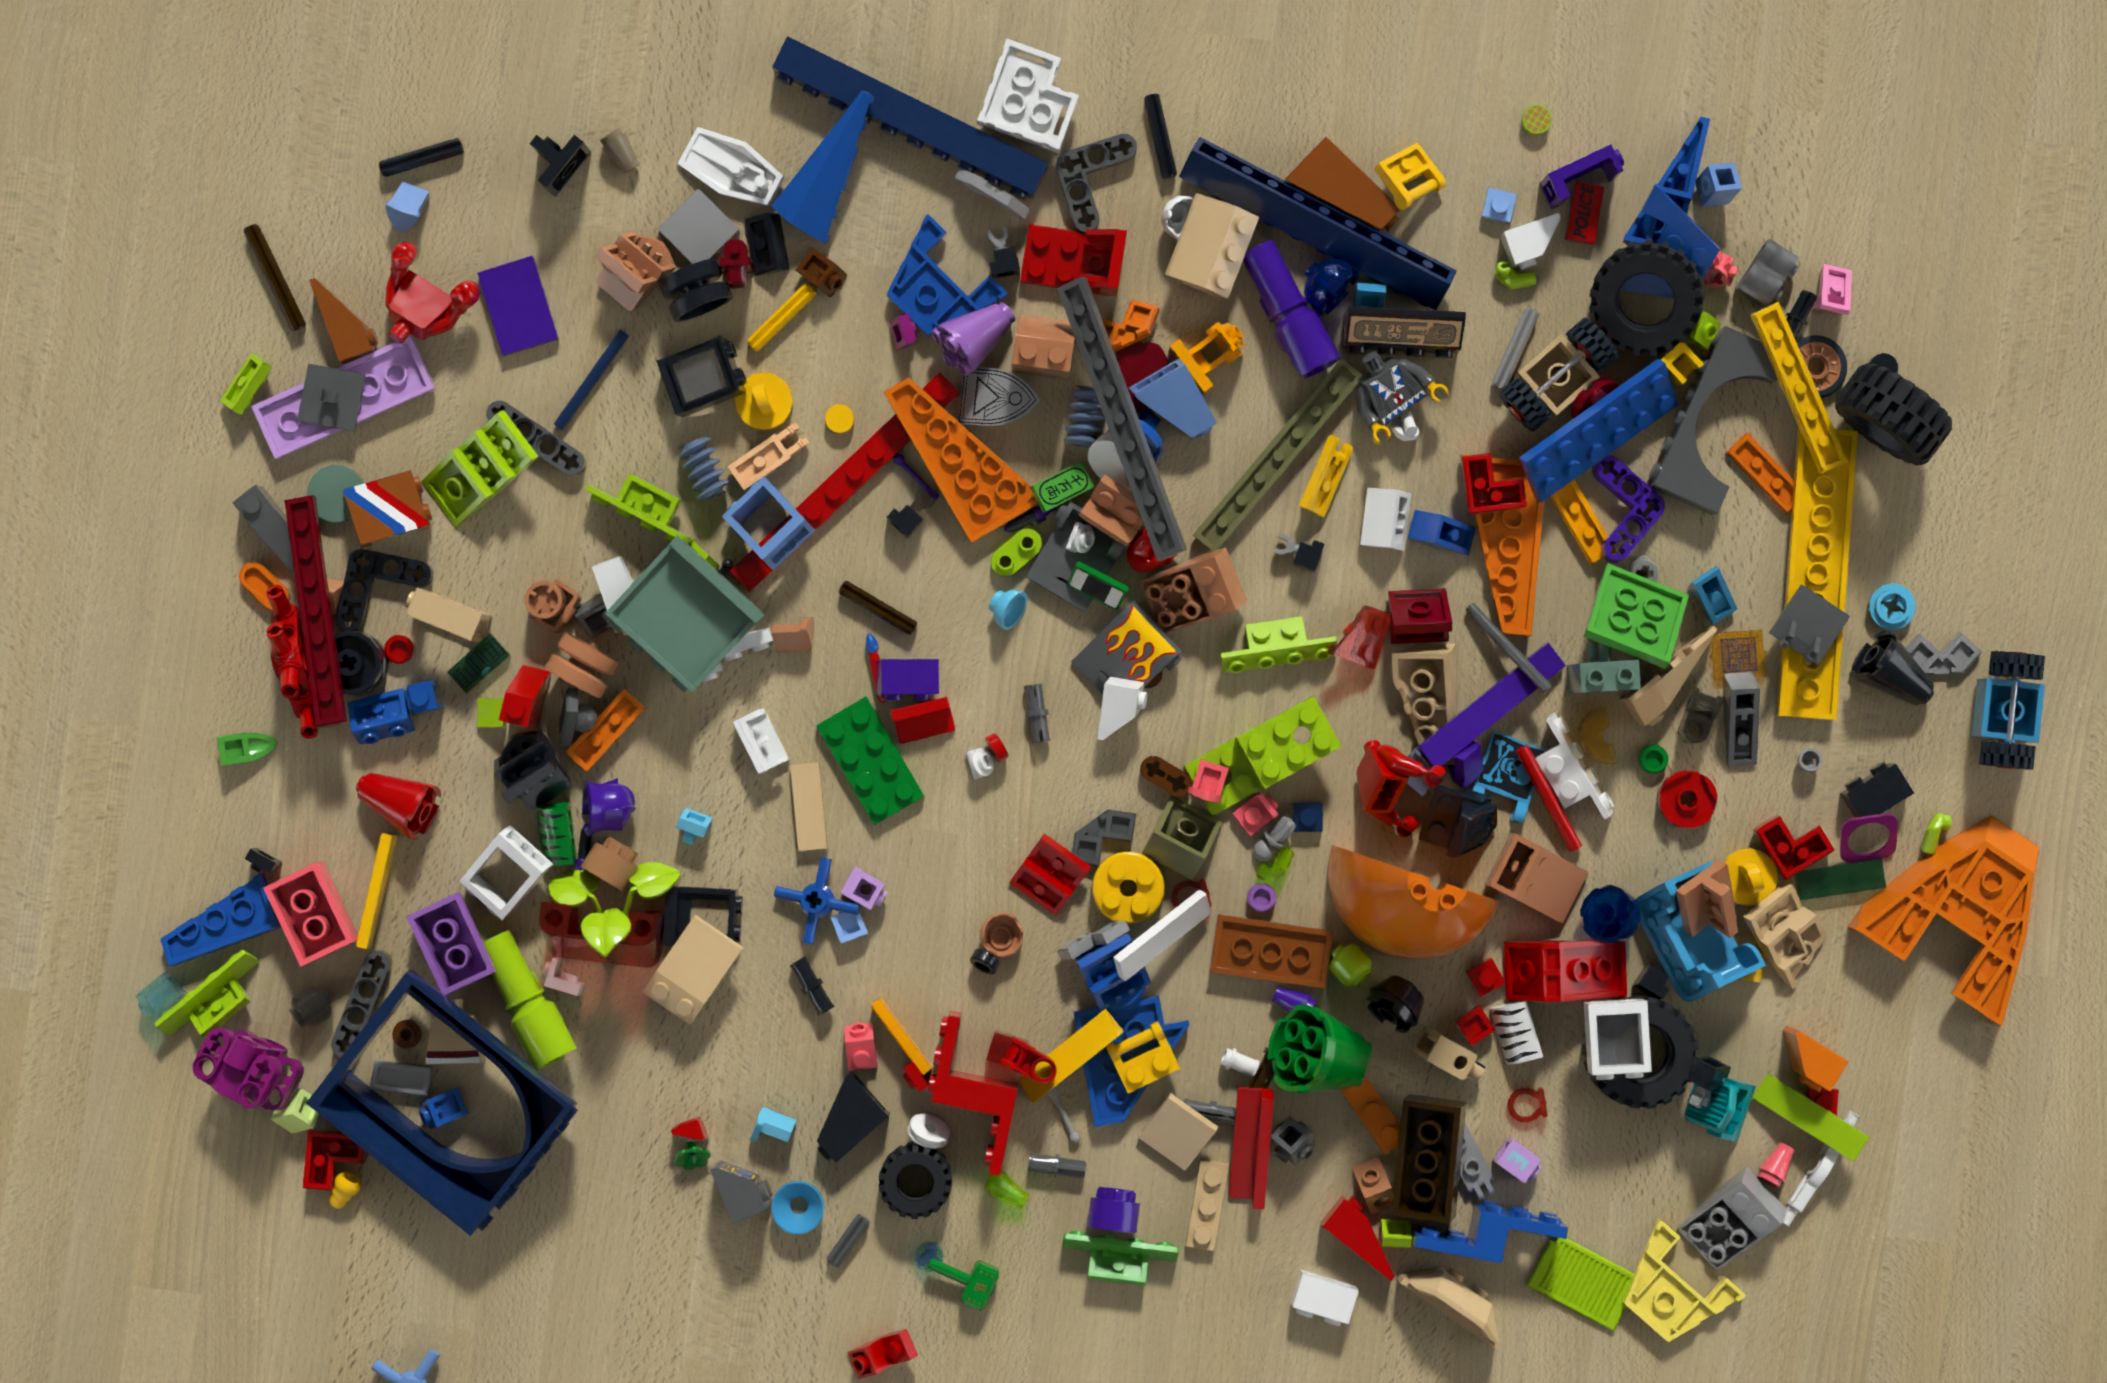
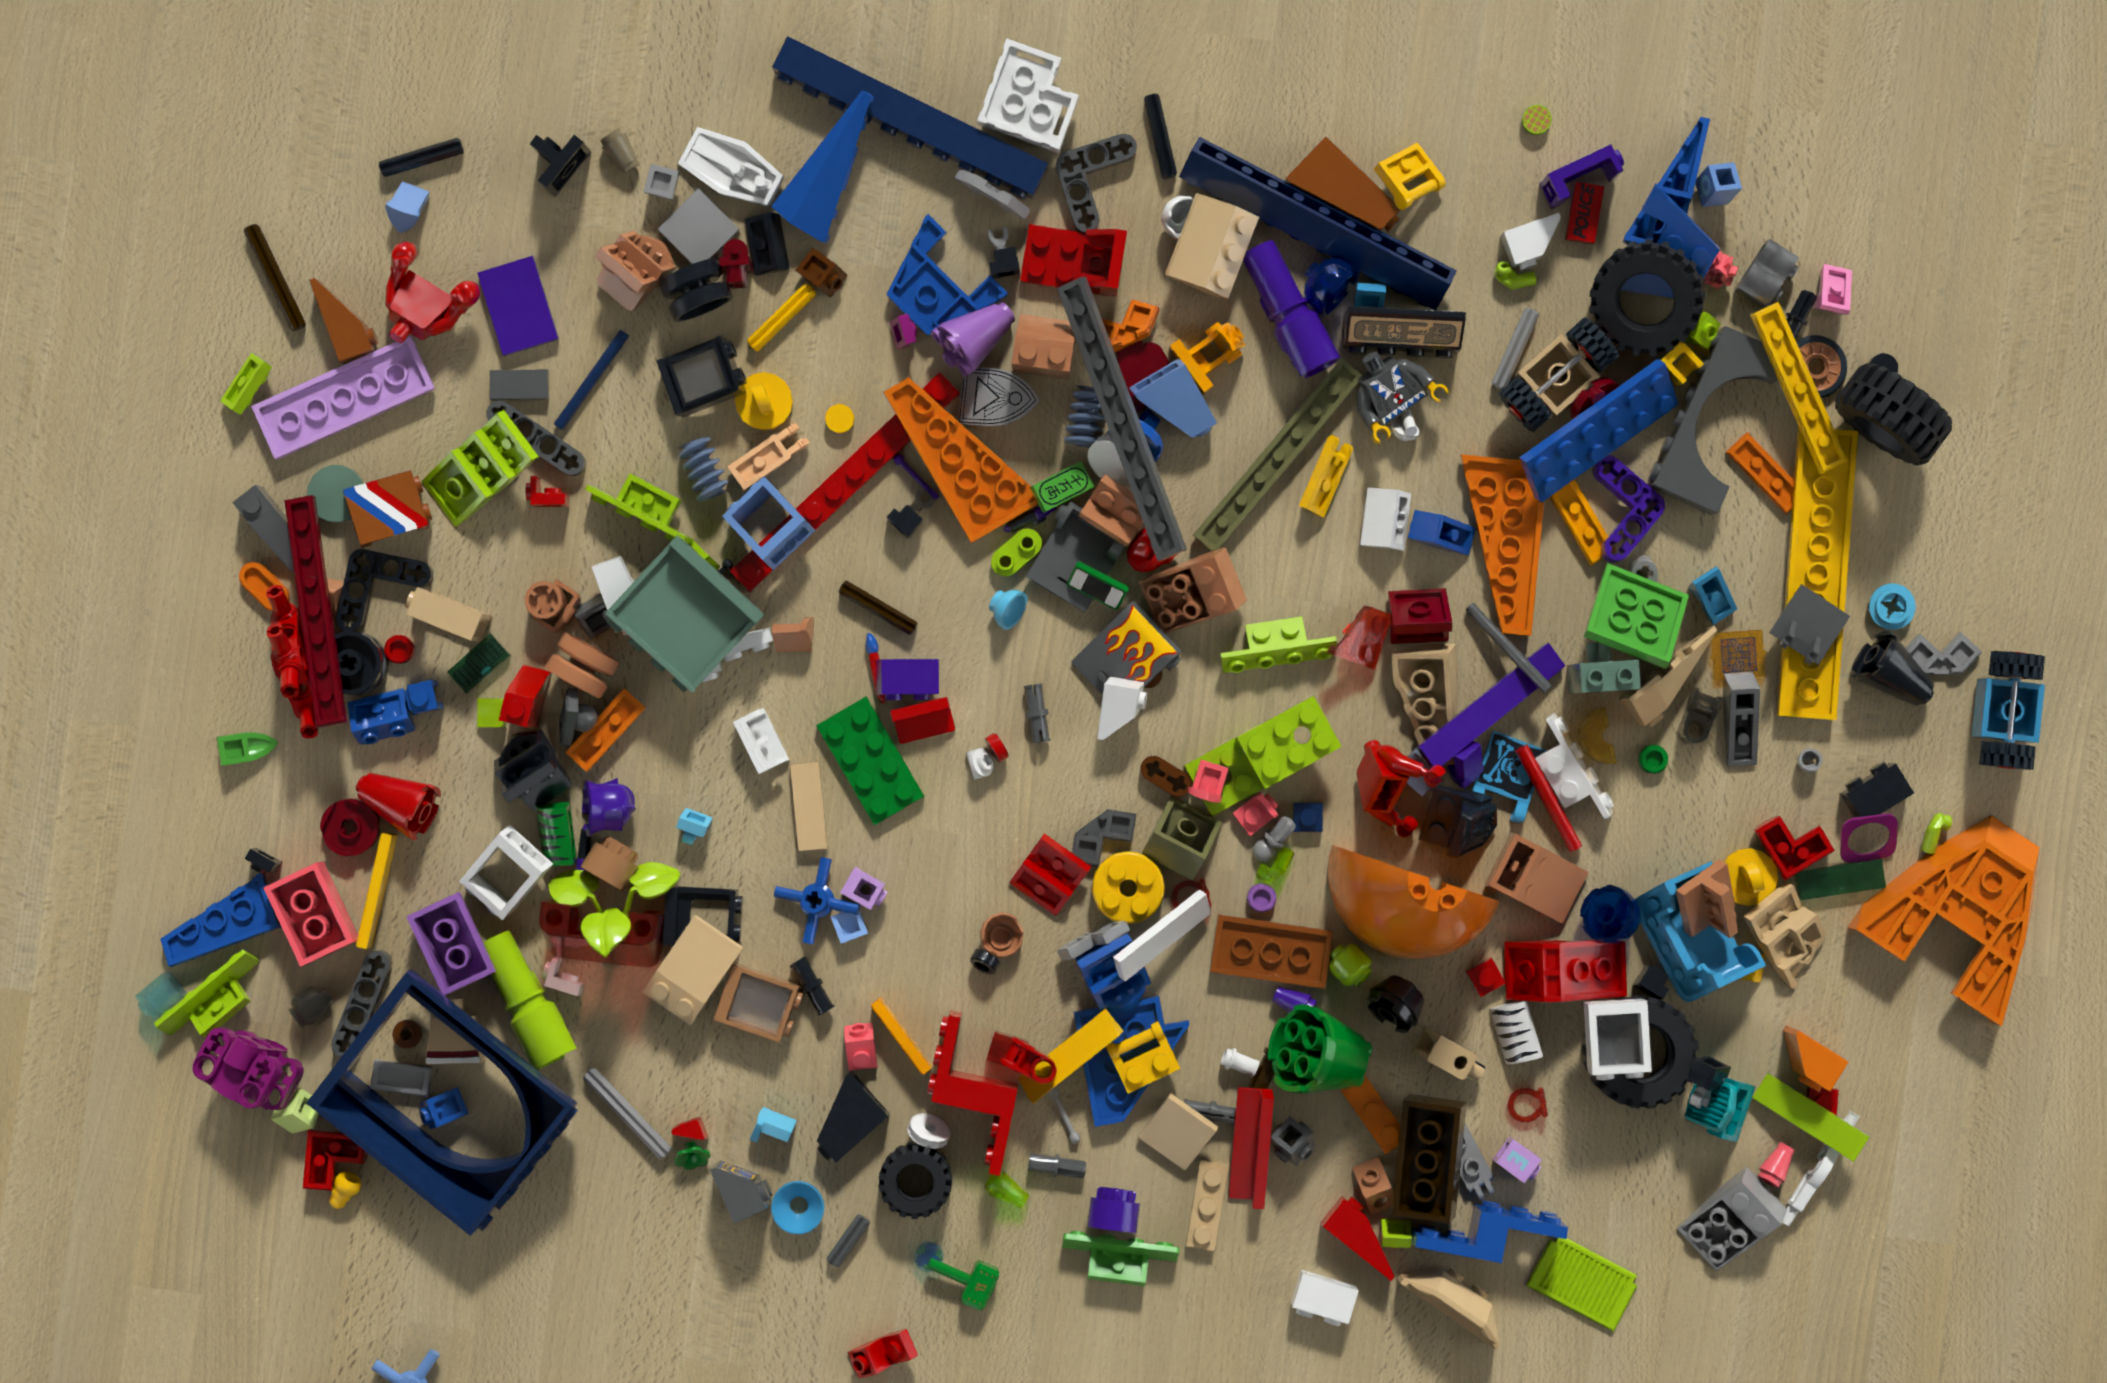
(331, 397): dark grey piece -> none
(335, 833): none -> dark red plate
(519, 384): none -> dark grey tile
(550, 498): none -> red bracket
(627, 1113): none -> light grey axle
(661, 182): none -> light grey tile
(758, 1003): none -> window
(914, 1077): red plate -> none
(1081, 538): white plate -> none
(1305, 555): black piece -> none
(1475, 1025): red plate -> none
(1484, 493): red brick -> none
(1498, 205): light blue plate -> none
(1665, 1298): light yellow wing -> none
(1680, 814): red plate -> none

